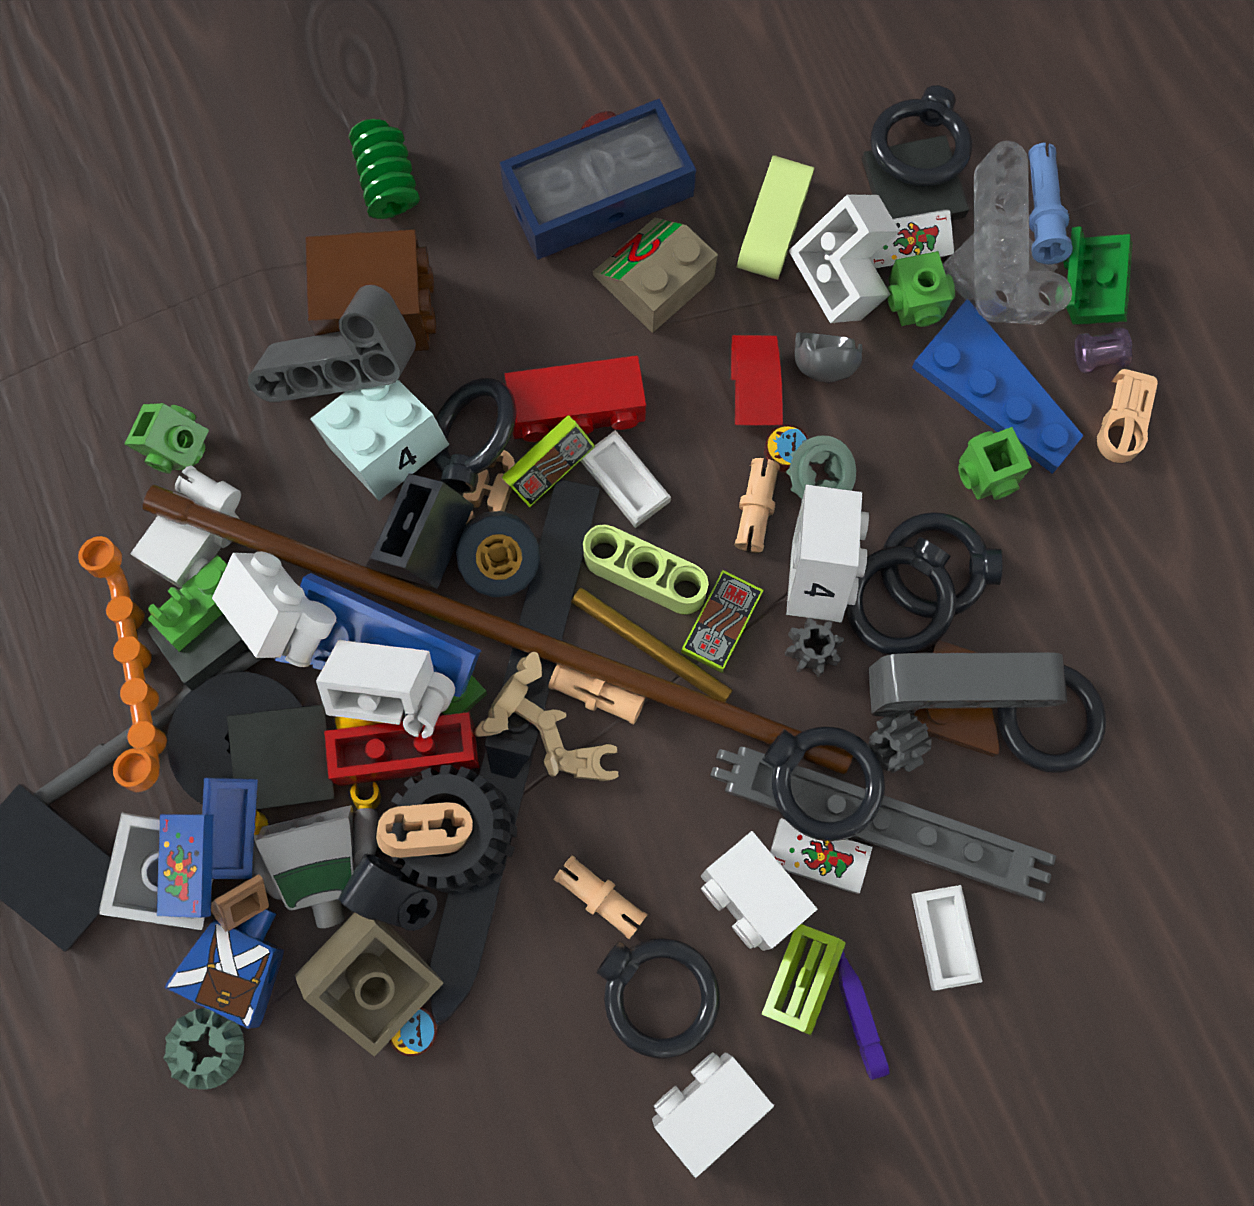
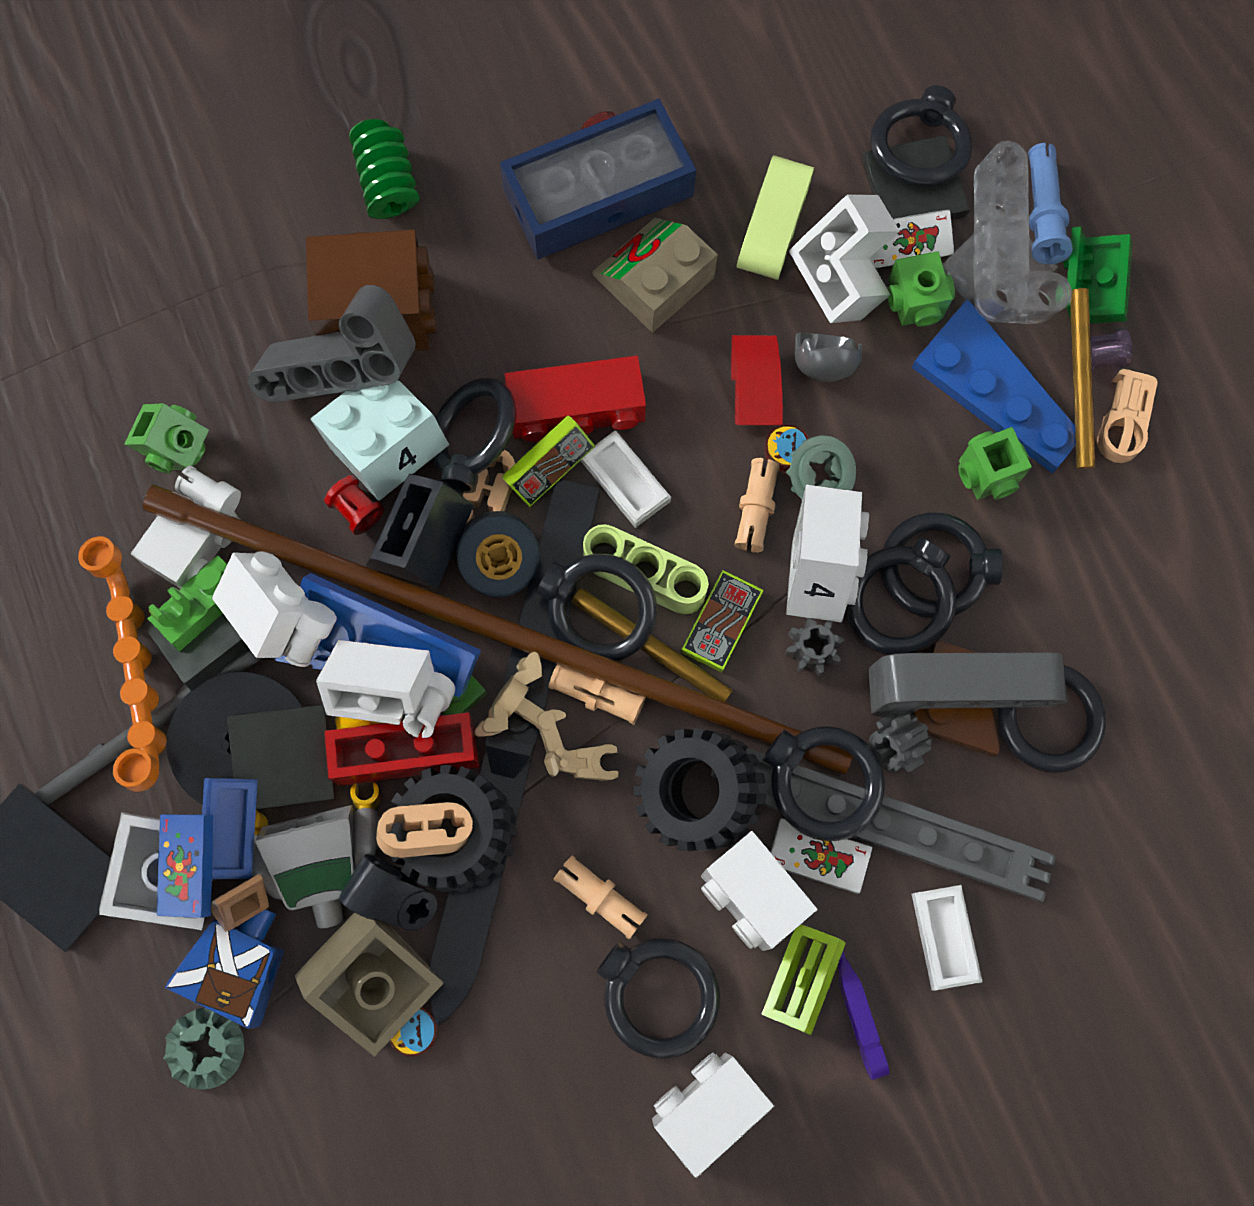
(364, 515): none -> red bush
(559, 583): none -> black piece
(663, 790): none -> black tyre
(1082, 379): none -> pearl gold bar

